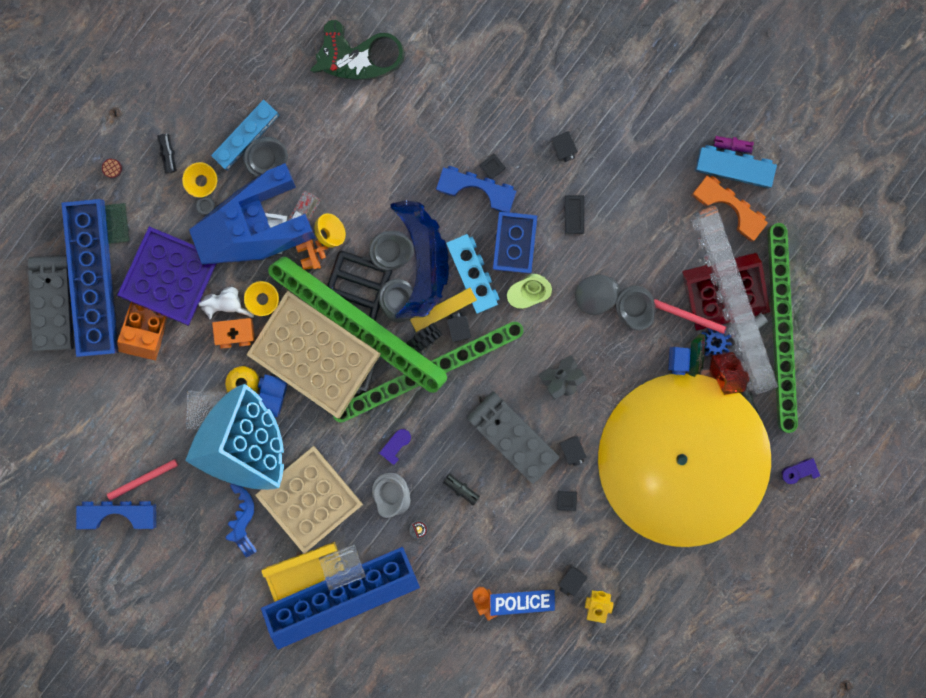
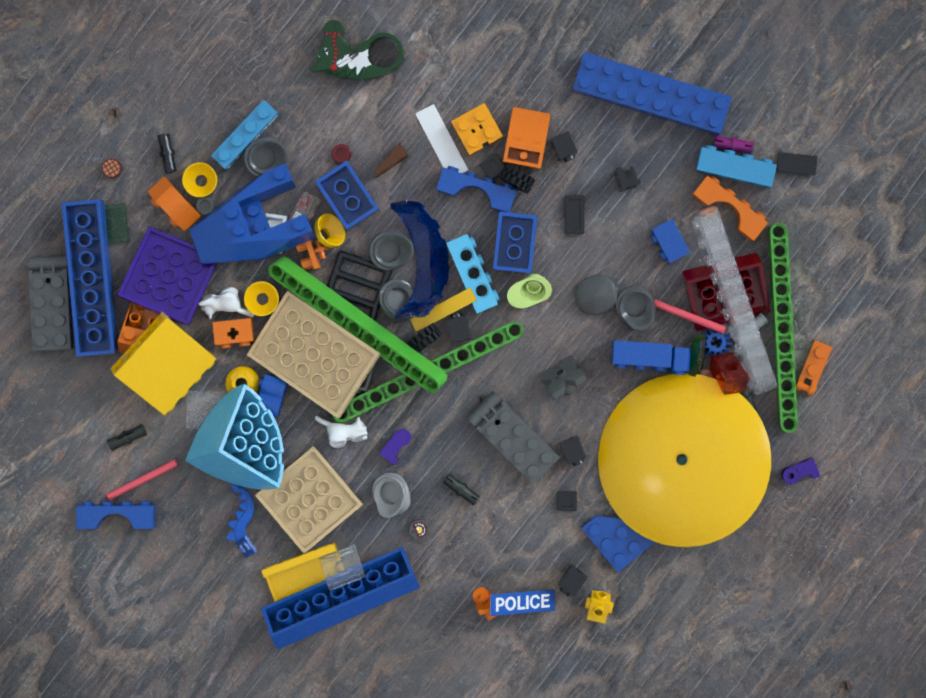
(126, 437): none -> pearl dark grey pin
(163, 364): none -> yellow panel
(167, 197): none -> orange brick
(341, 153): none -> dark red tile
(341, 433): none -> white animal
(347, 195): none -> blue brick
(396, 156): none -> reddish brown slope
(440, 138): none -> white sticker
(472, 120): none -> light orange piece
(516, 178): none -> black tyre
(526, 138): none -> orange slope
(616, 540): none -> blue plate
(627, 180): none -> black hinge
(641, 355): none -> blue brick
(651, 94): none -> blue brick
(669, 241): none -> blue brick
(796, 163): none -> black tile
(813, 367): none -> orange plate

